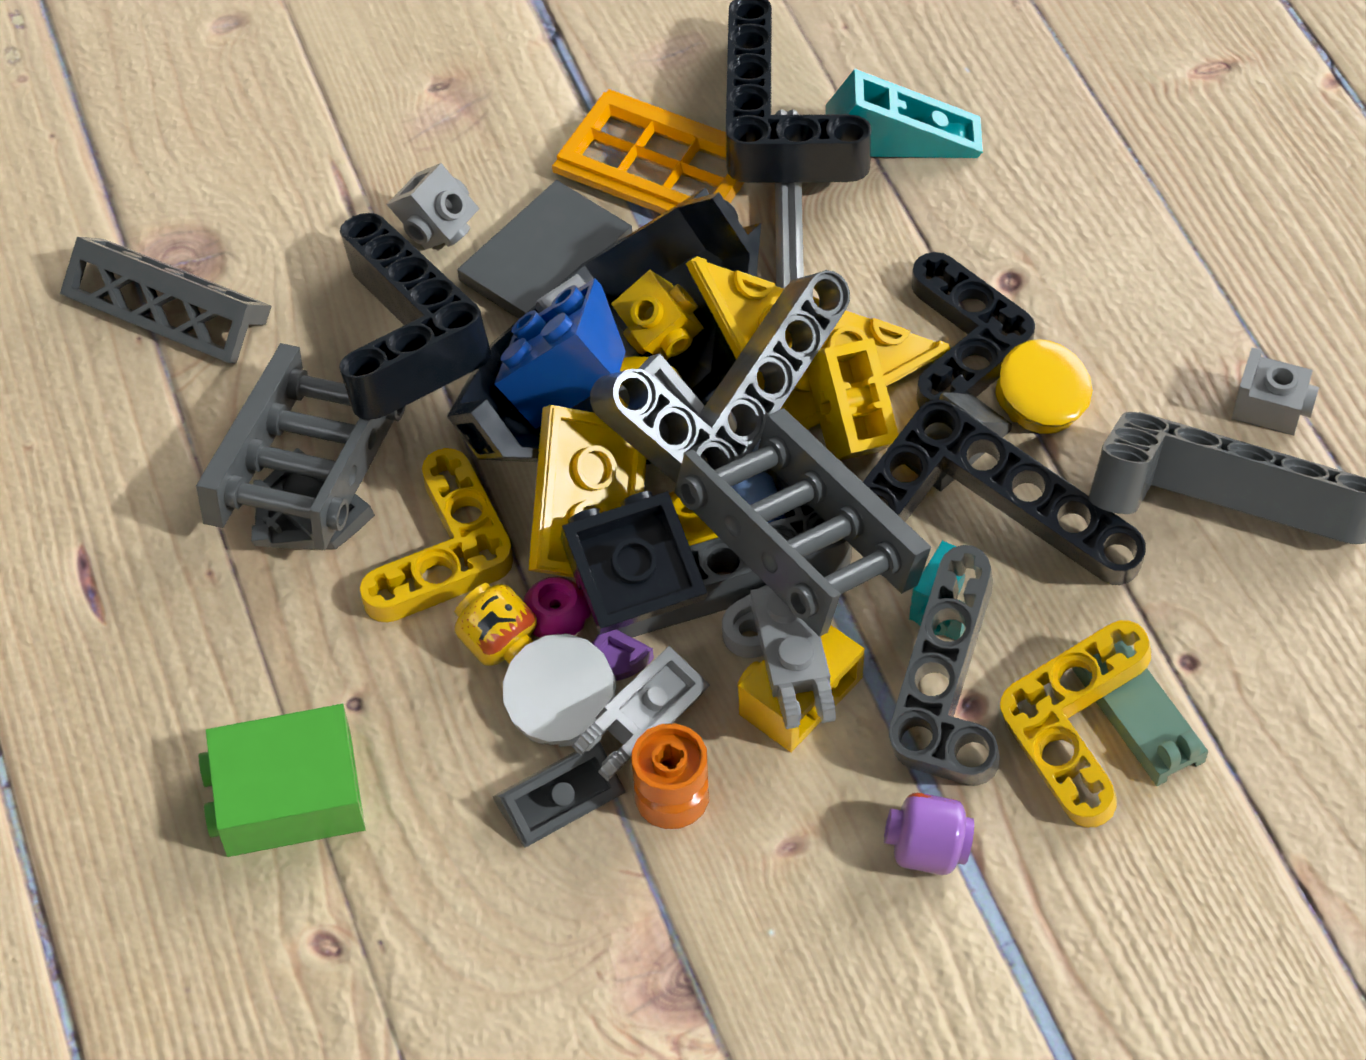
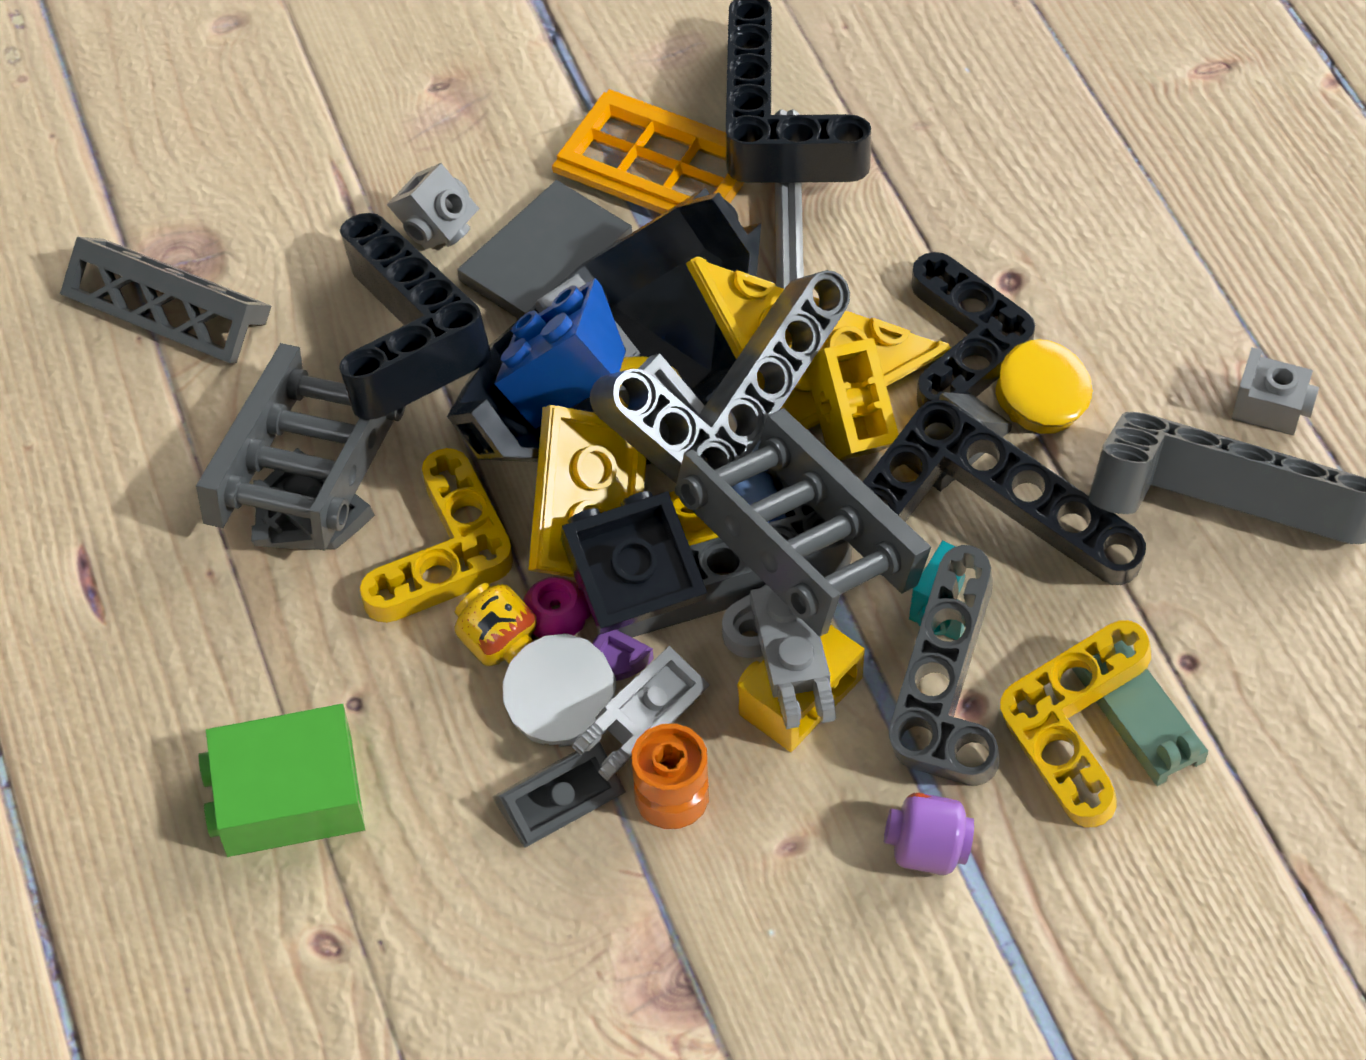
(658, 316): yellow brick -> none
(907, 121): teal slope -> none

